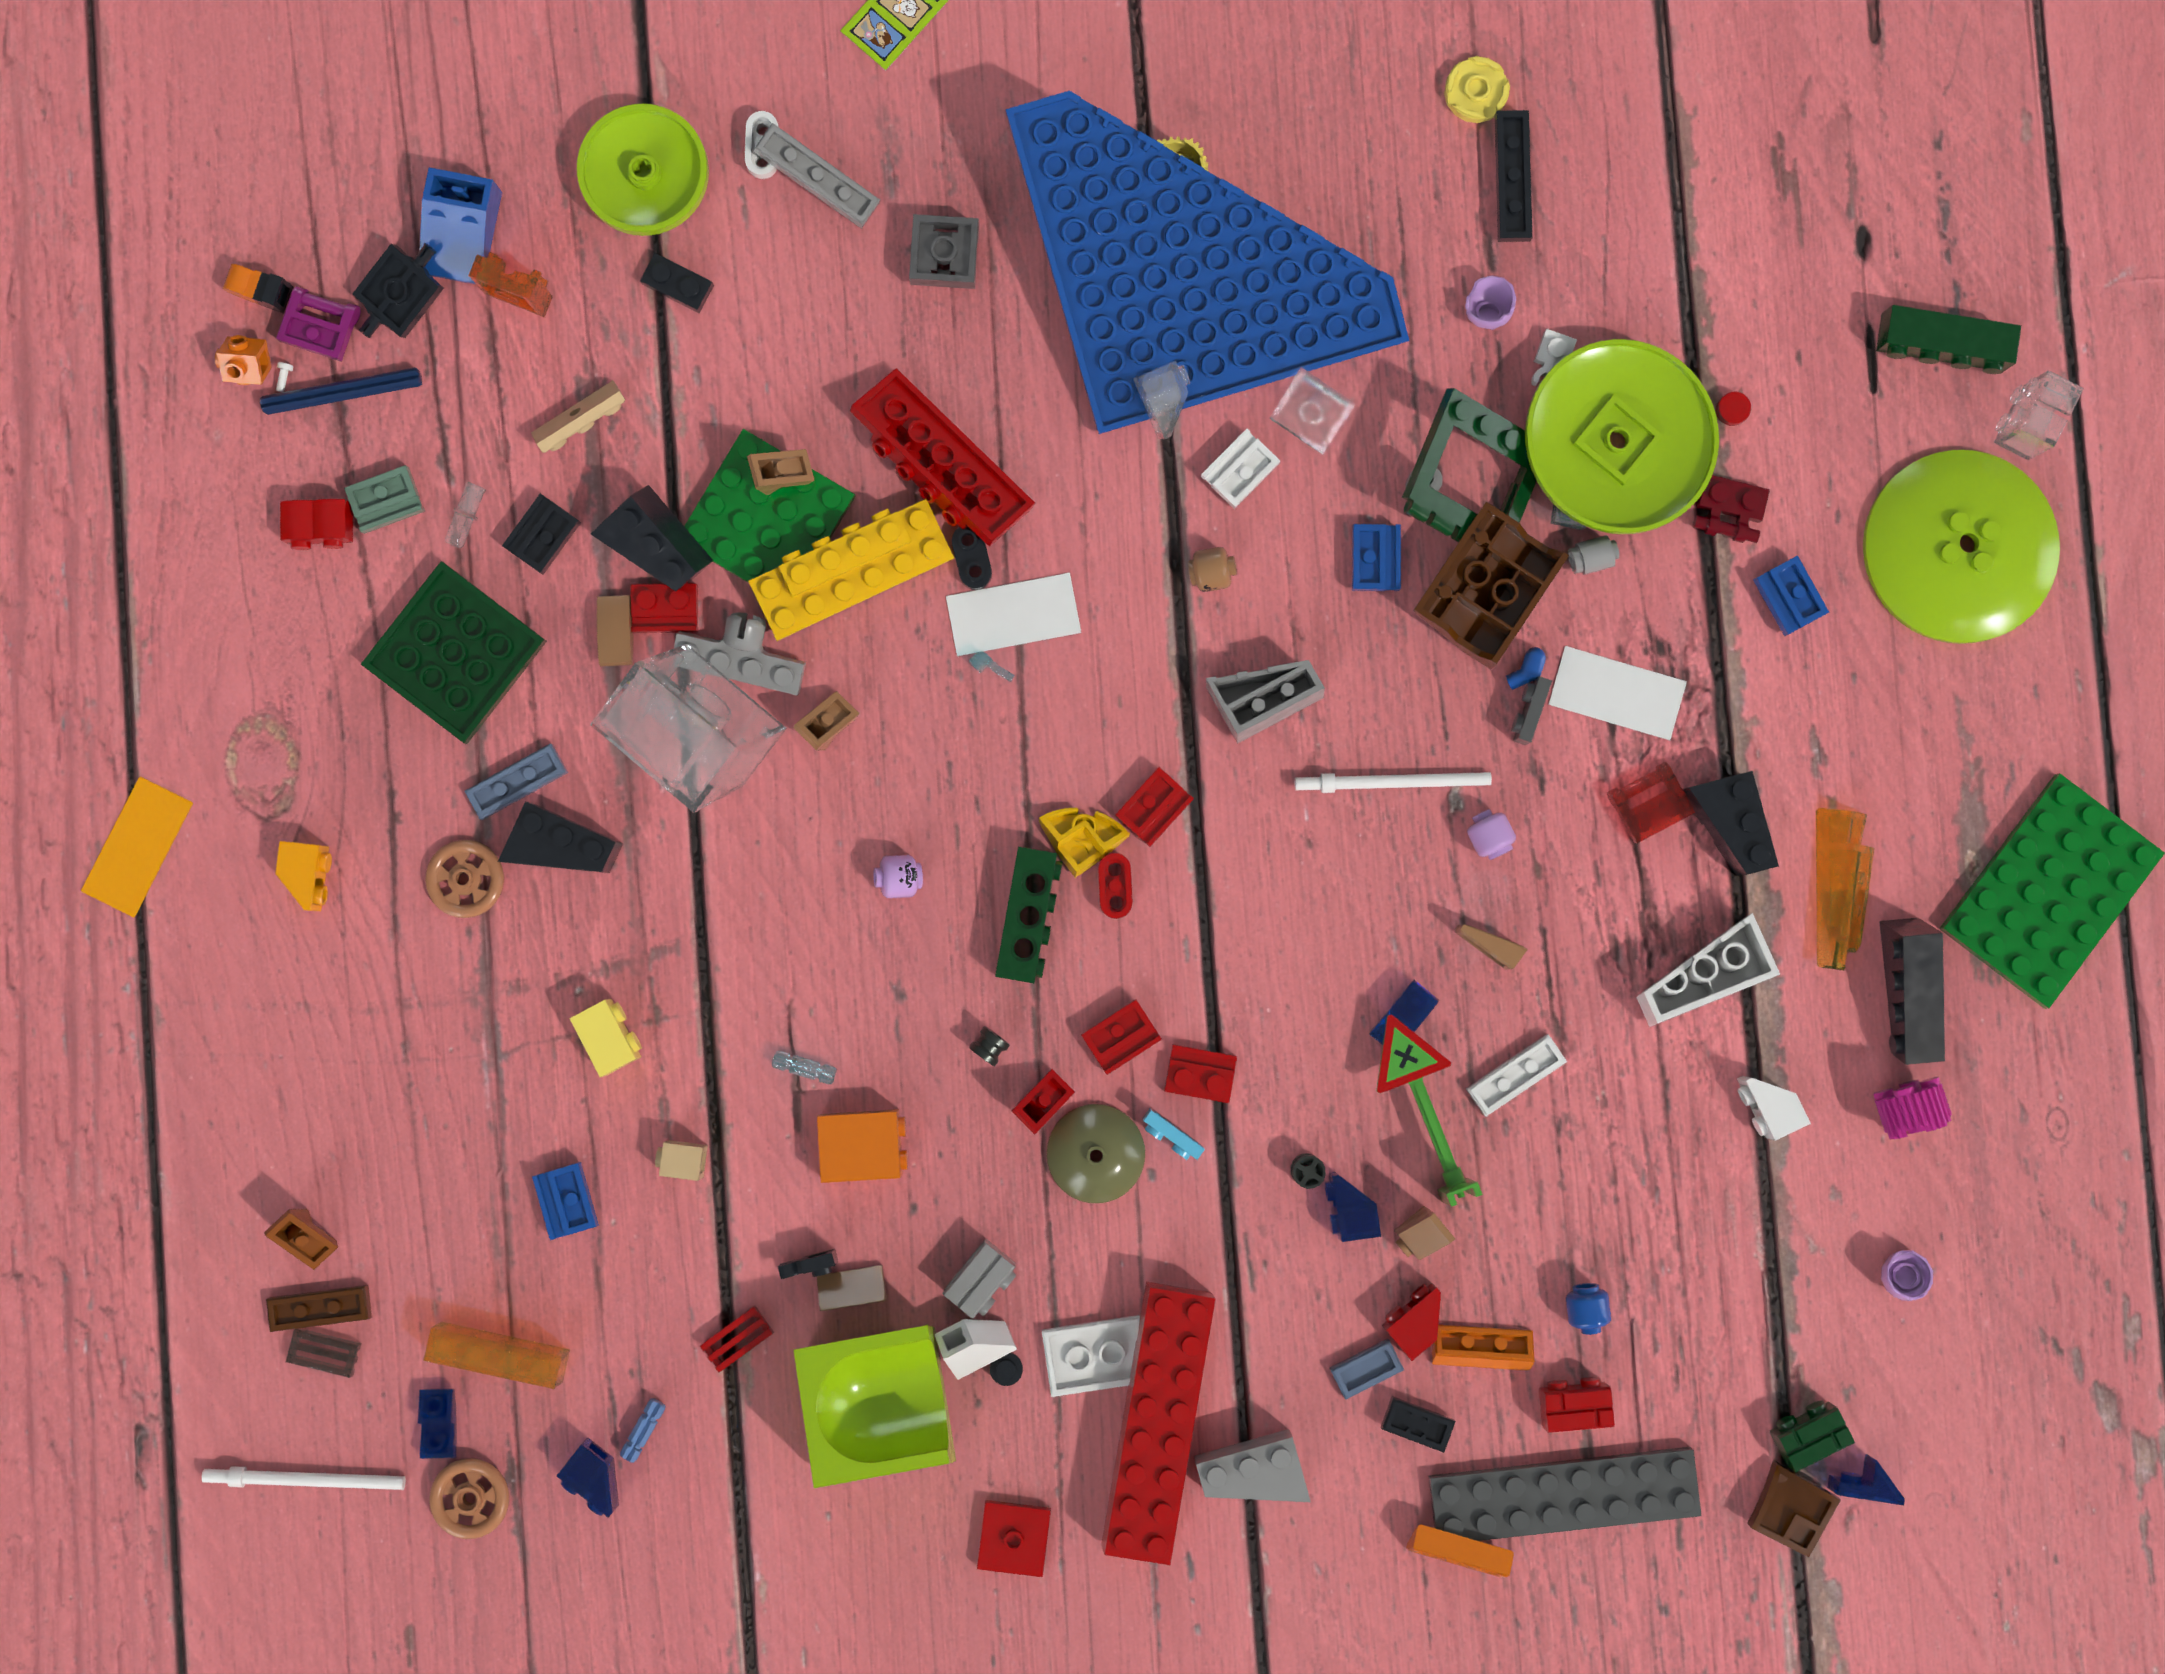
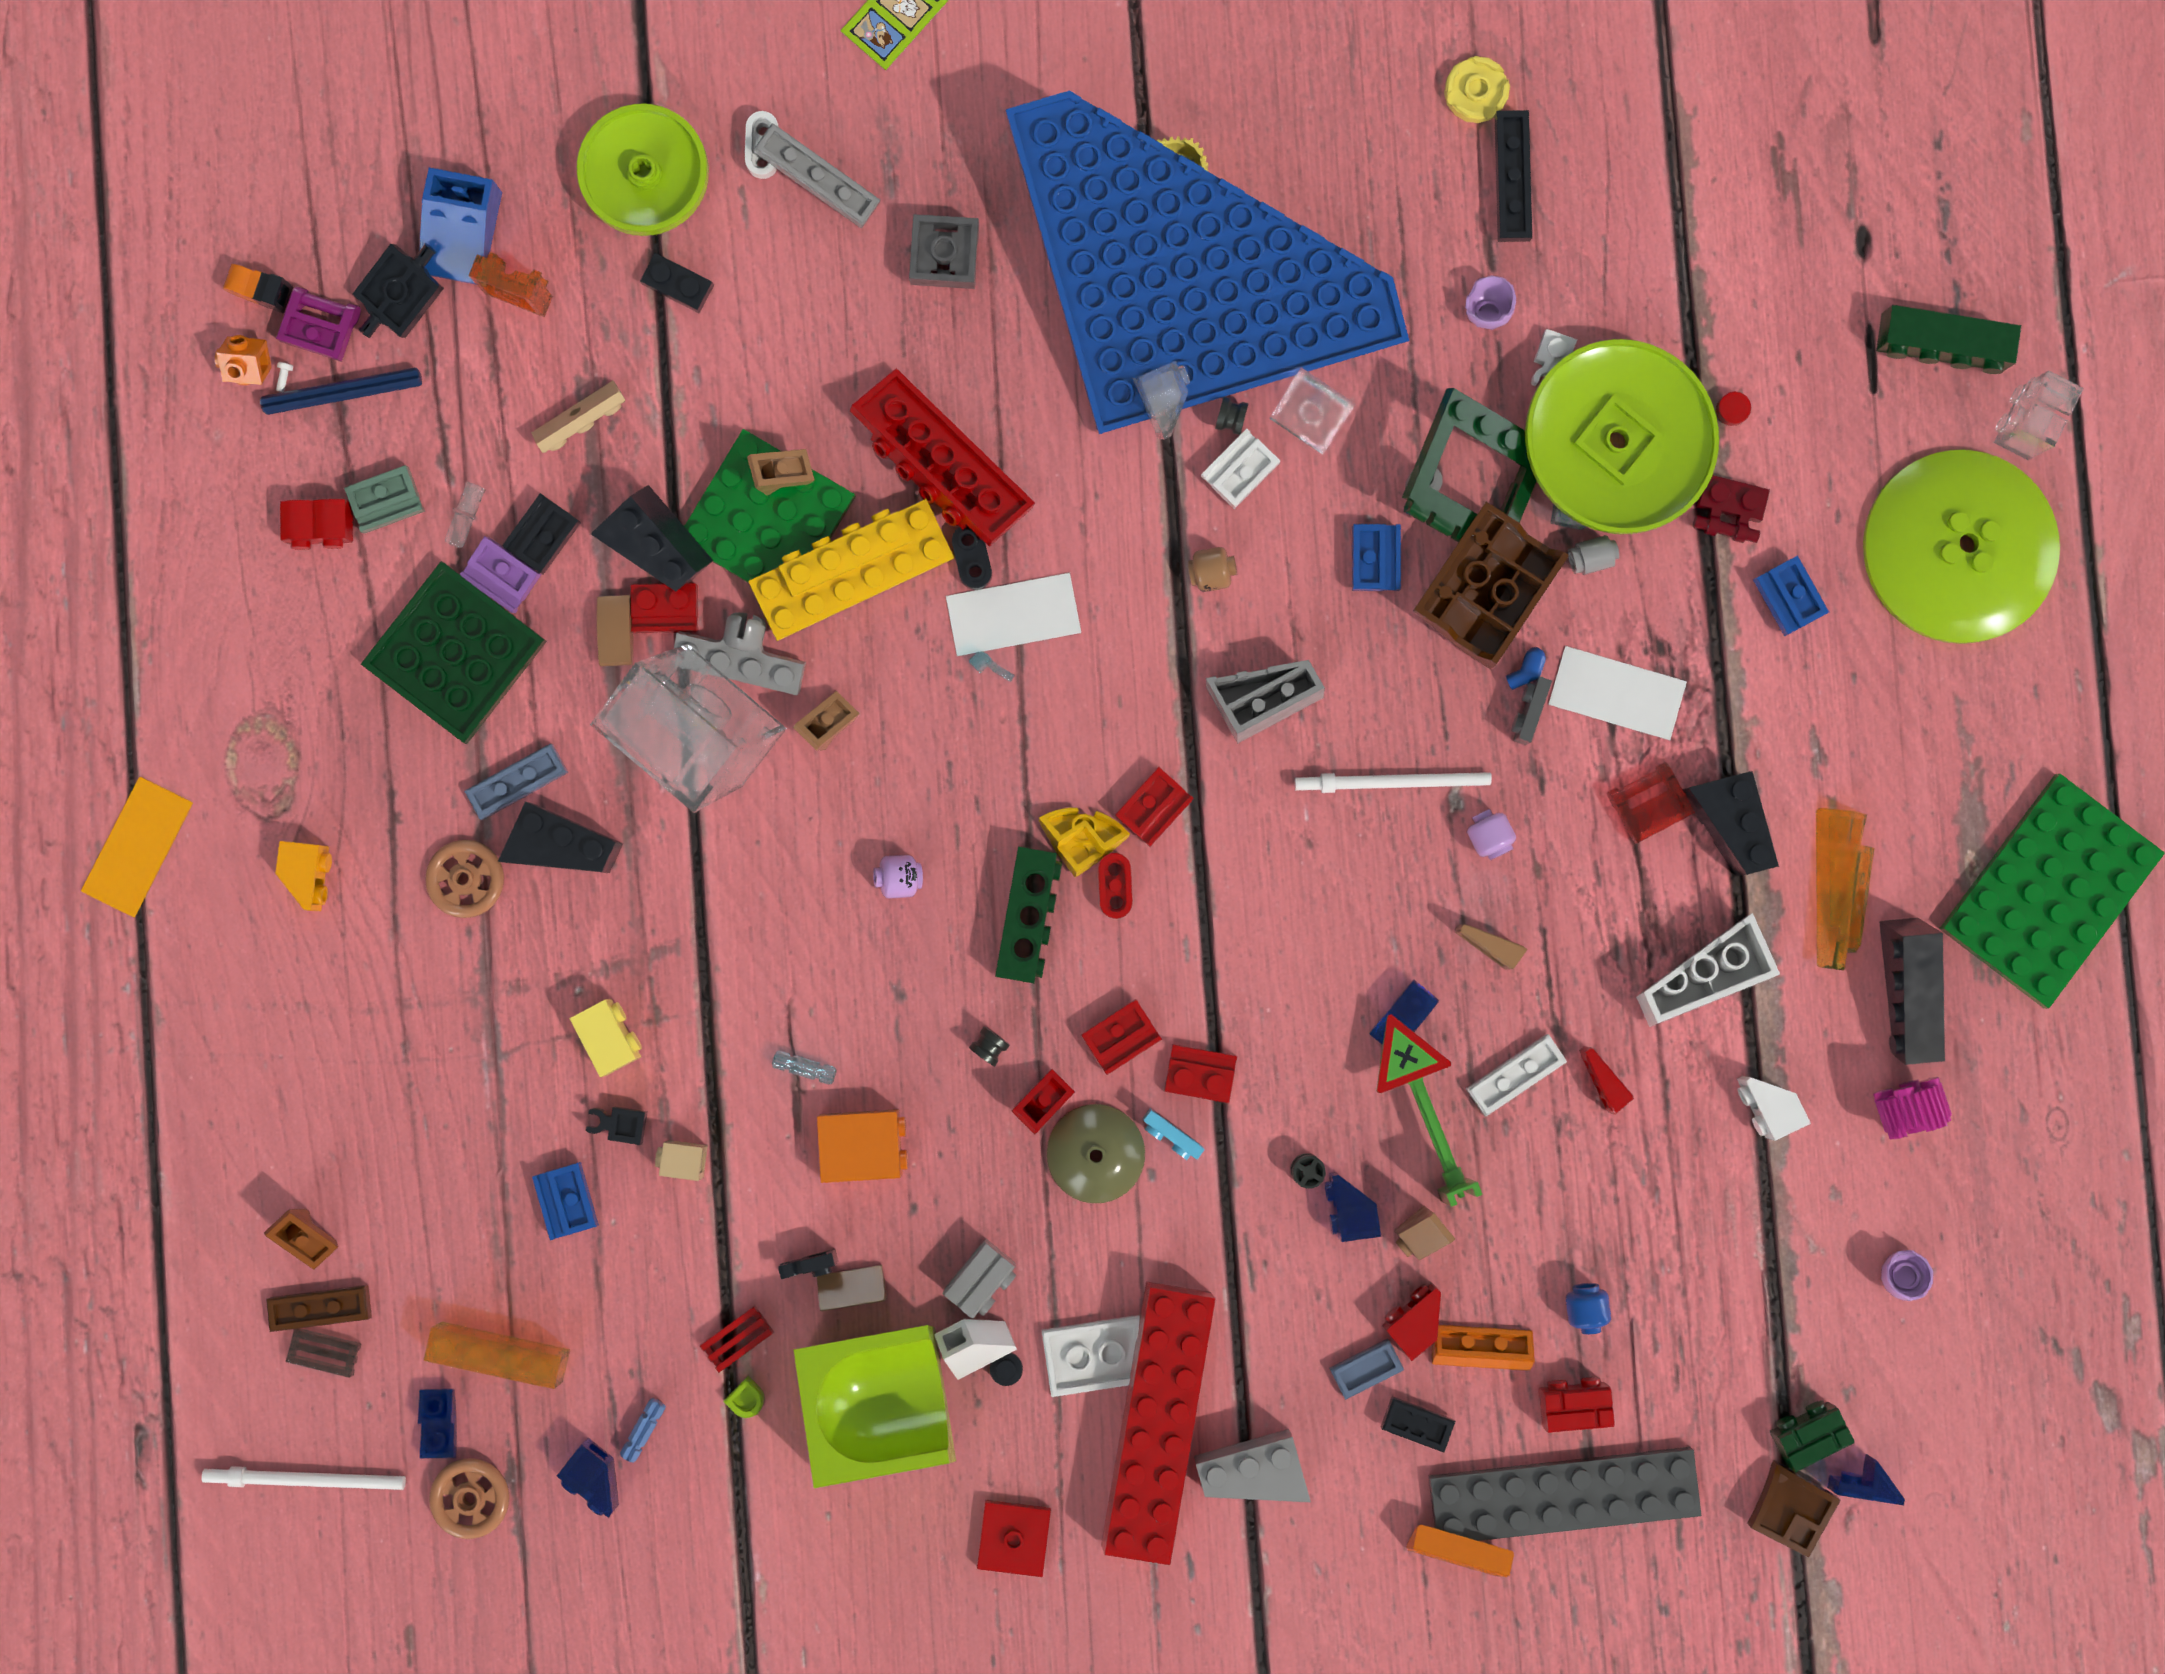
(500, 574): none -> medium lavender plate
(623, 1124): none -> black plate
(746, 1399): none -> lime tile
(1231, 415): none -> pearl dark grey wheel
(1608, 1085): none -> red slope

